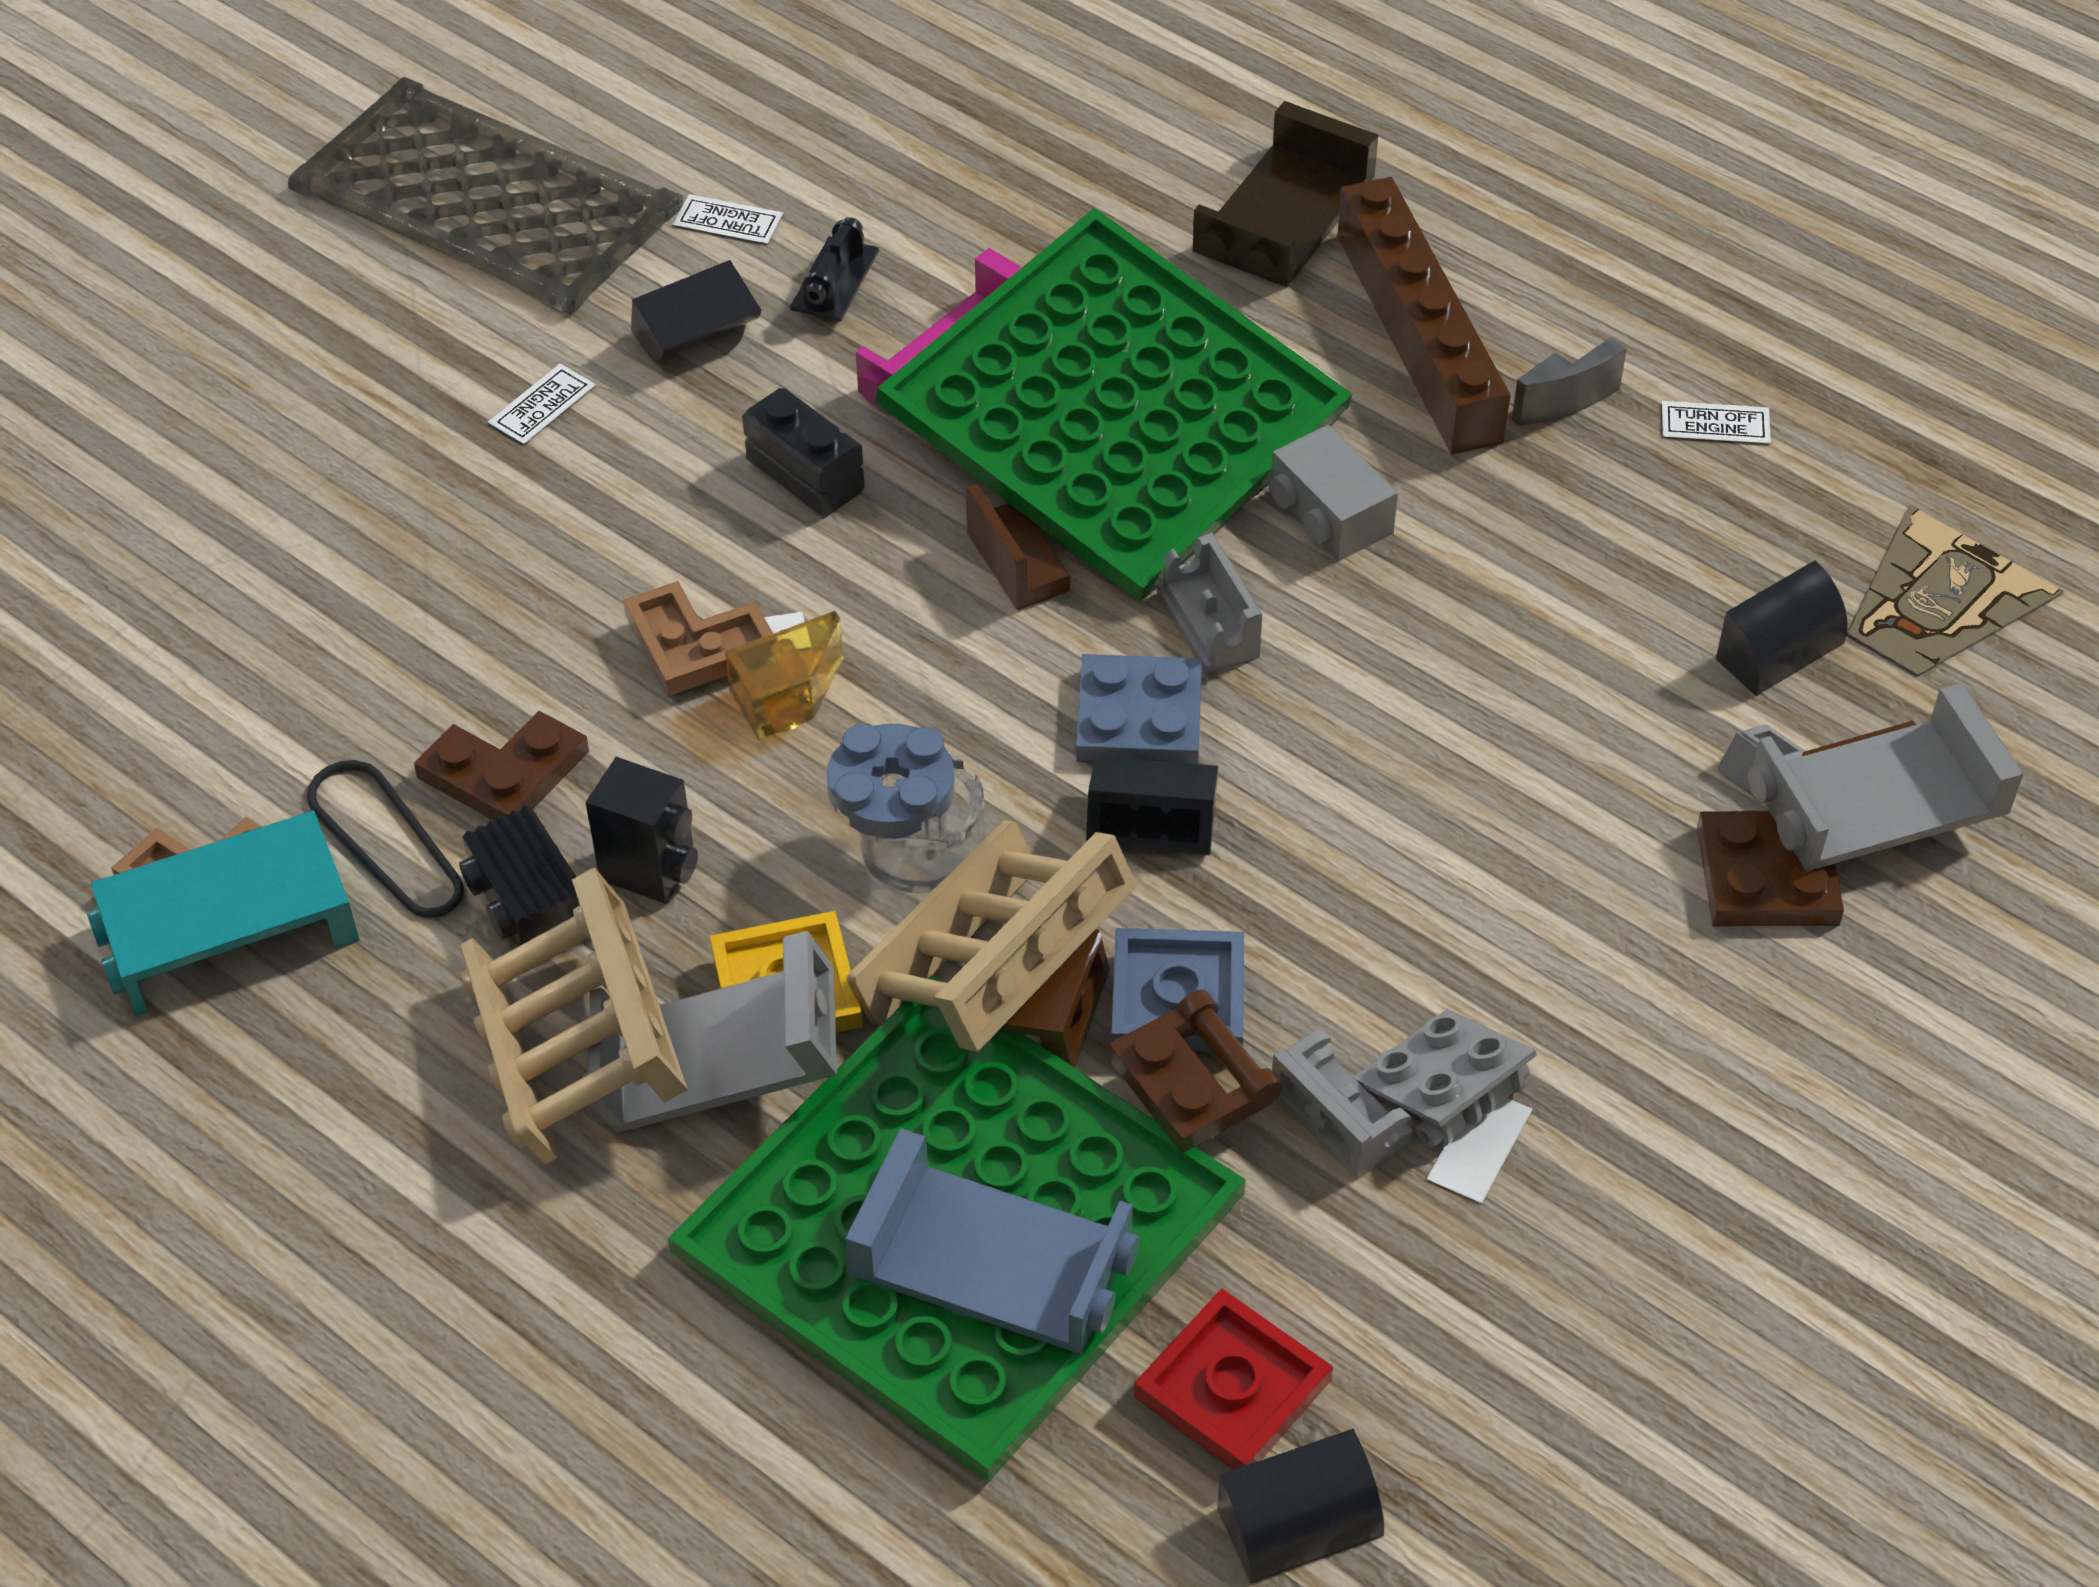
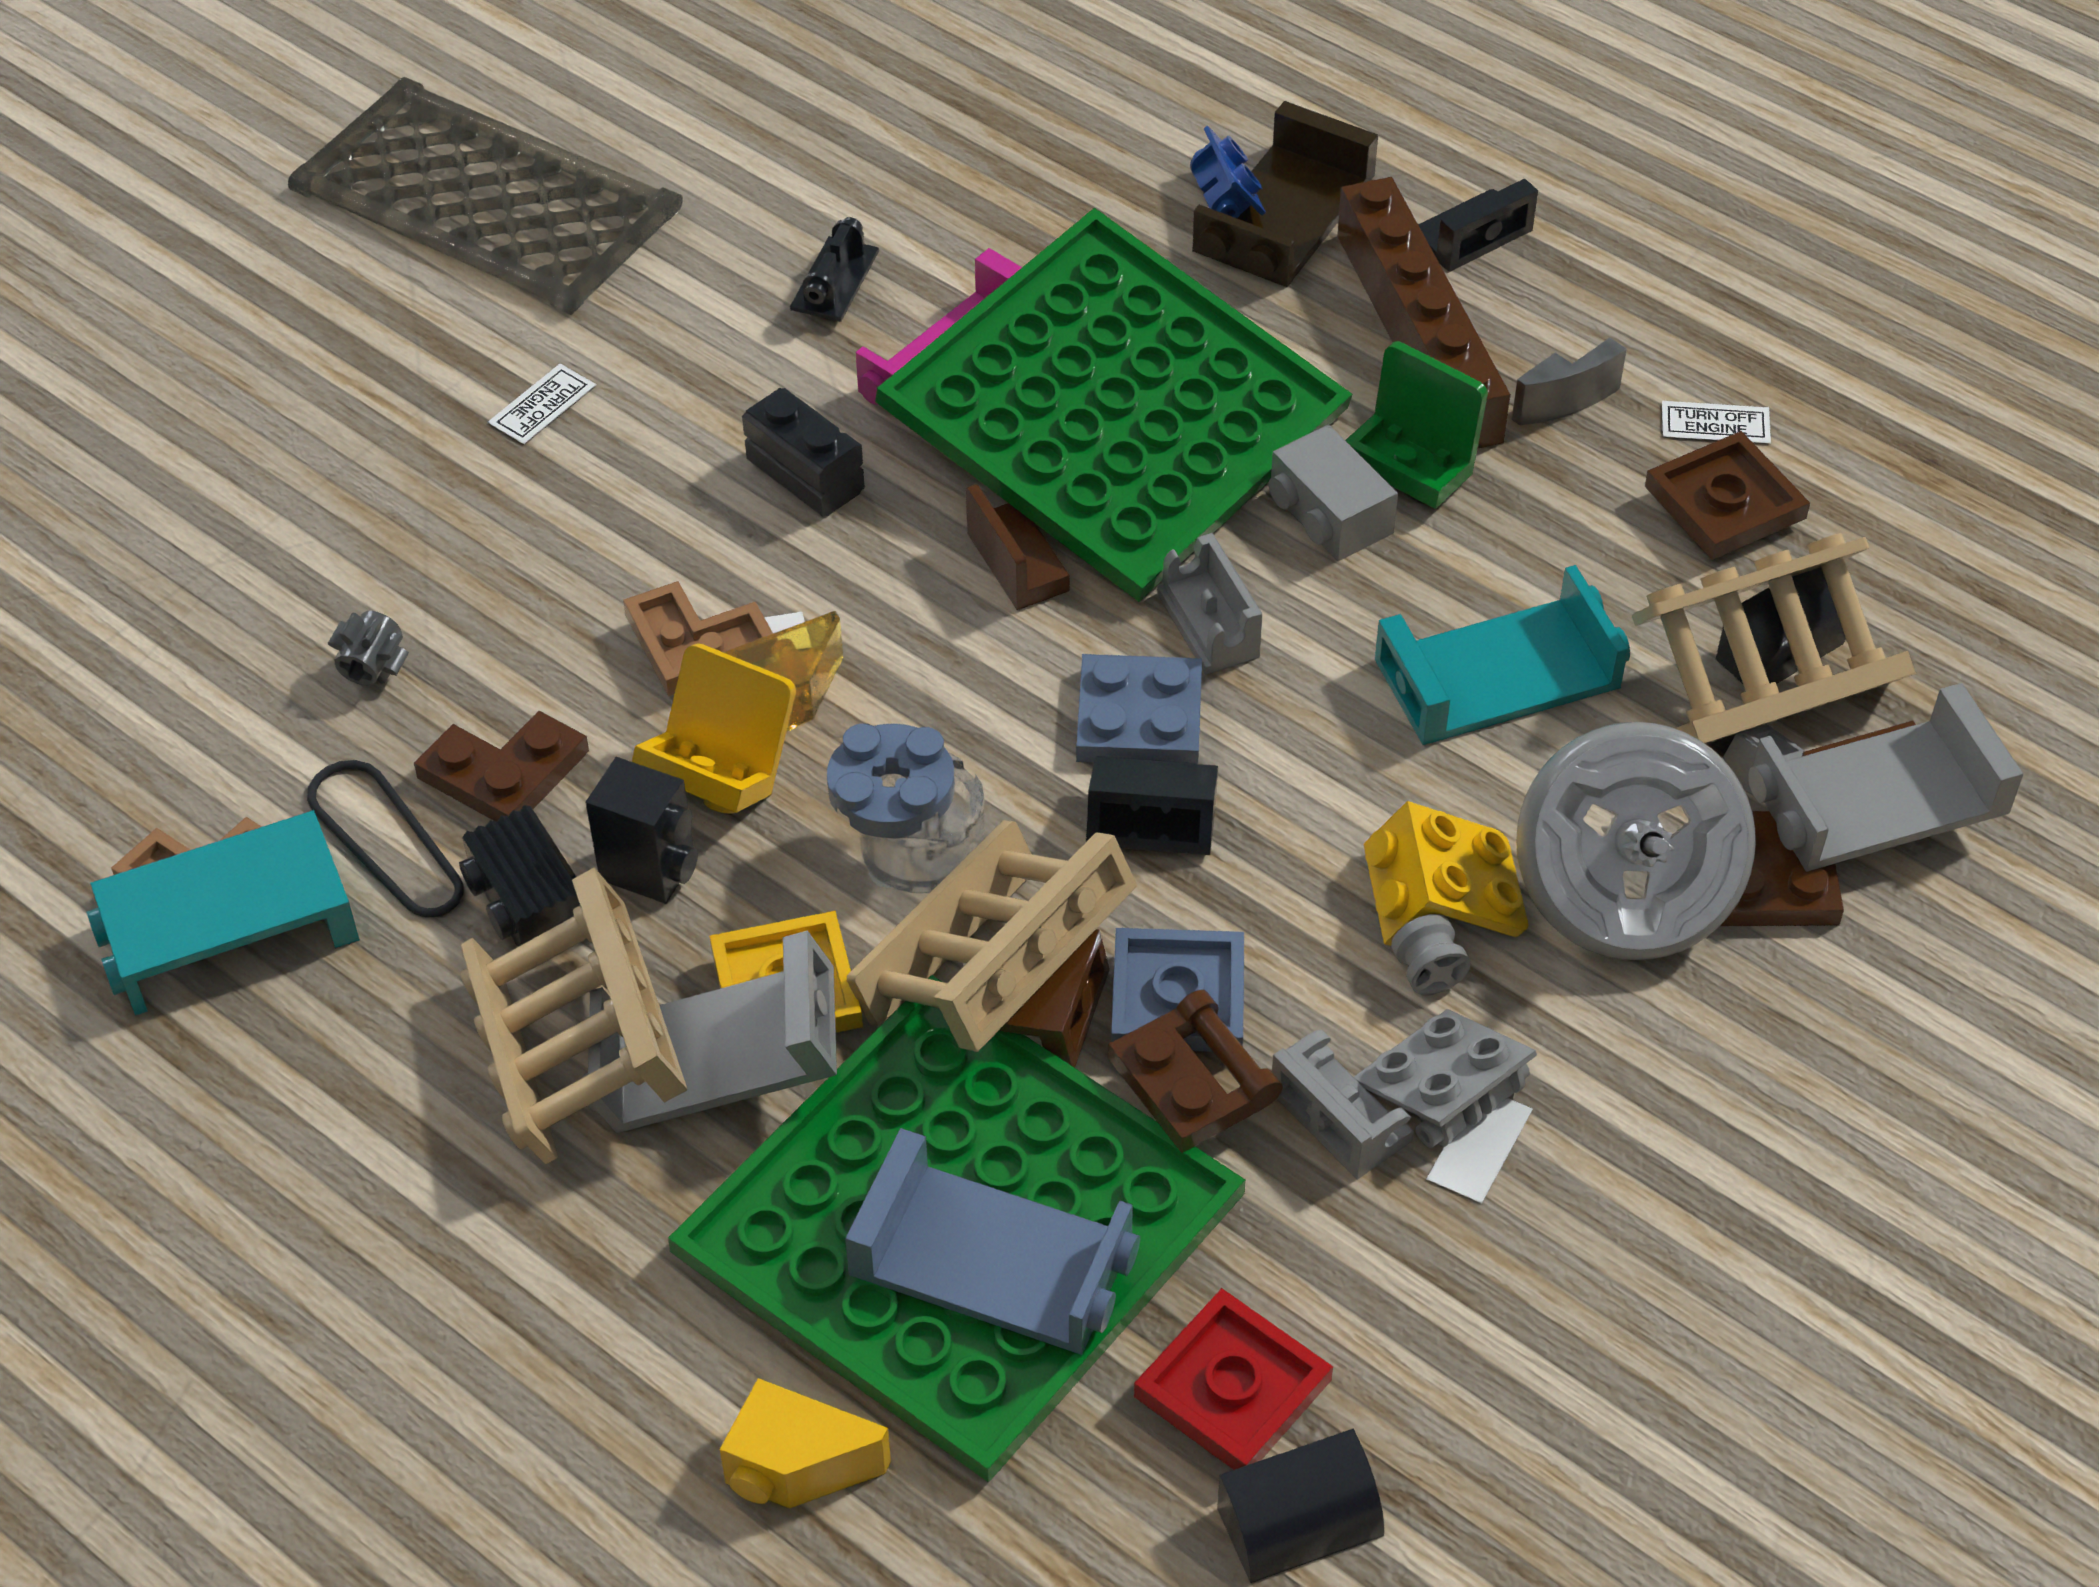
(368, 648): none -> dark grey gear
(692, 310): black brick -> none
(723, 729): none -> yellow bracket
(728, 218): white sticker -> none
(799, 1448): none -> yellow slope
(1224, 177): none -> blue hinge
(1422, 425): none -> green bracket
(1430, 954): none -> light grey wheel
(1443, 866): none -> yellow bracket
(1481, 224): none -> black panel
(1504, 663): none -> teal panel
(1690, 874): none -> flat silver wheel
(1727, 495): none -> reddish brown plate
(1814, 682): none -> tan fence
(1941, 594): sticker -> none

